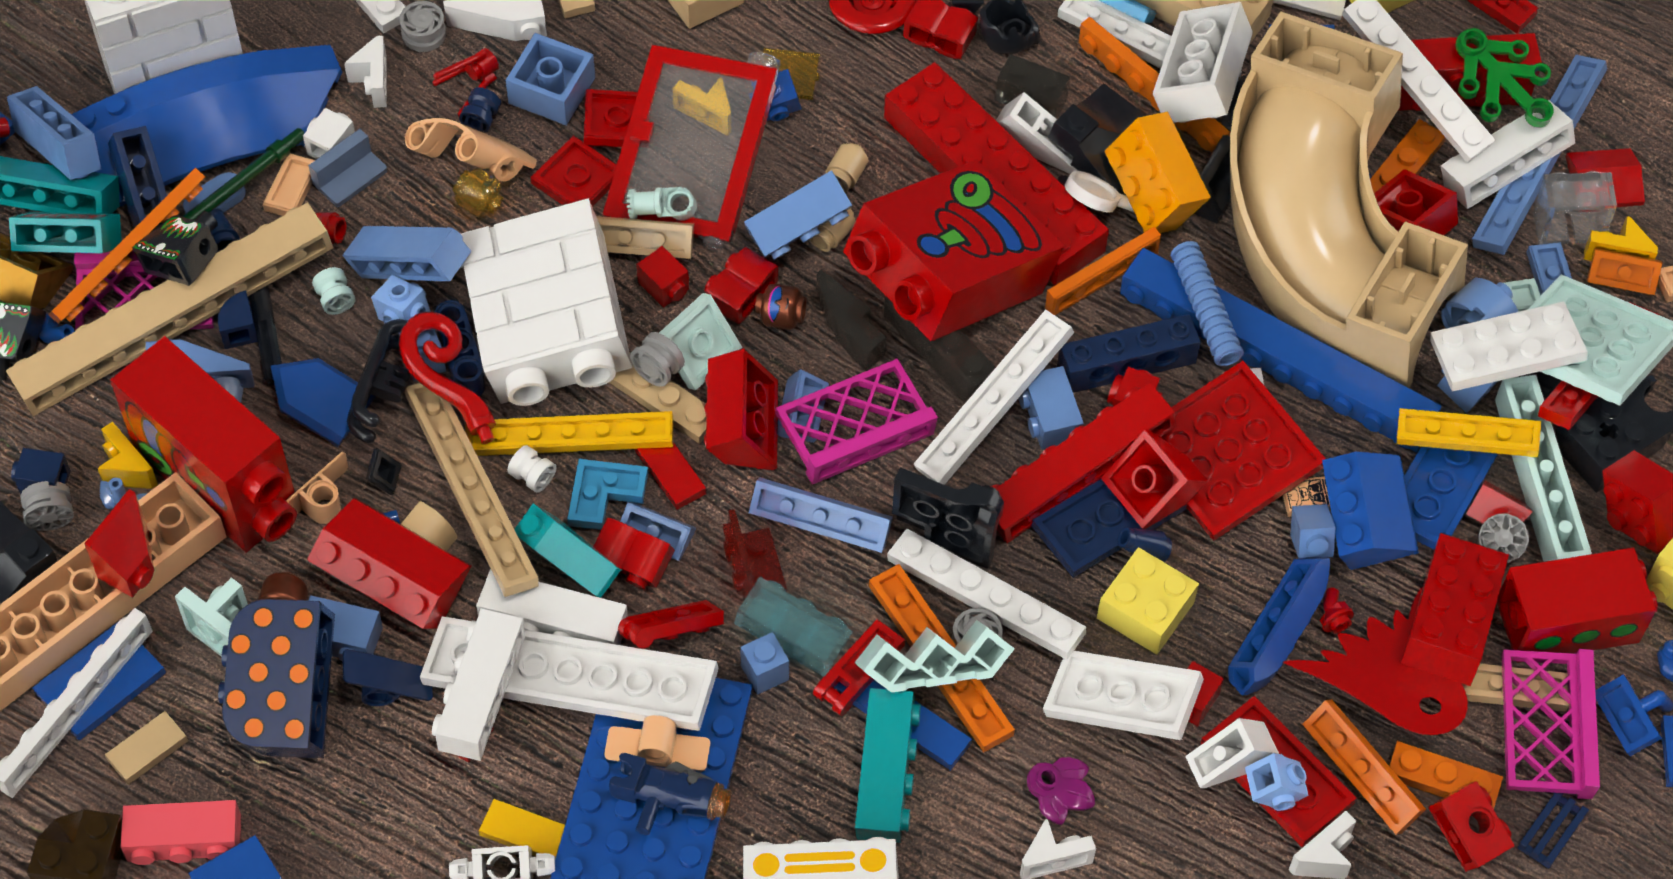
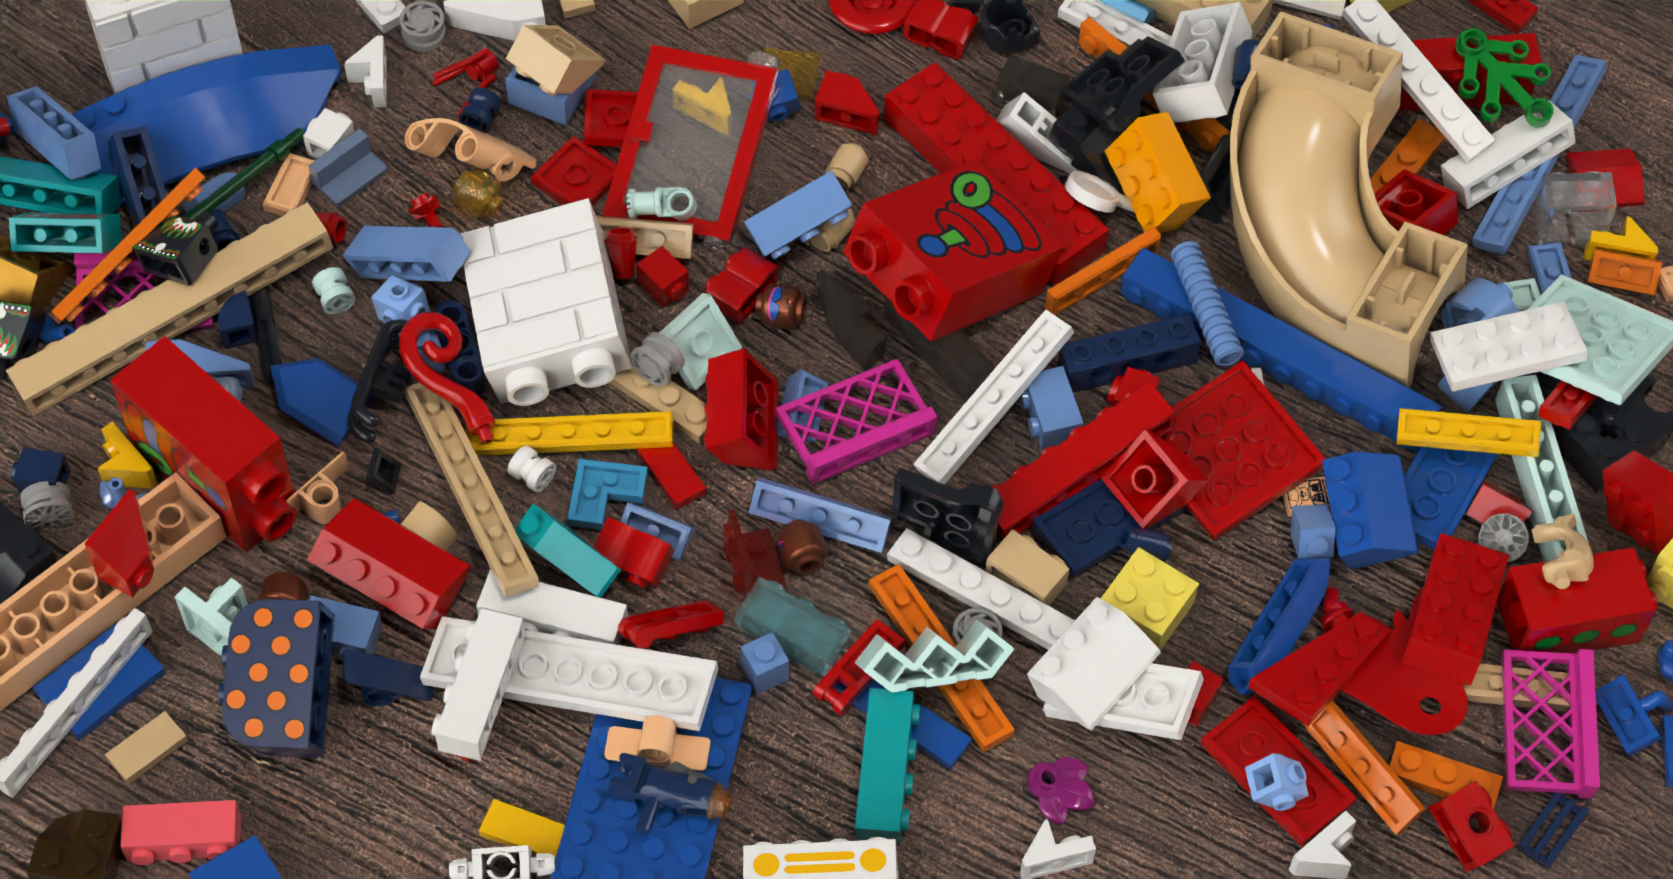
(424, 207): none -> red plate
(553, 58): none -> tan slope
(622, 248): none -> red cone
(802, 546): none -> copper head
(846, 104): none -> red slope
(1028, 567): none -> tan brick
(1093, 664): none -> white slope
(1116, 83): none -> black slope
(1230, 752): white slope -> none
(1242, 62): none -> dark blue cone
(1321, 669): none -> red wing
(1572, 564): none -> tan animal

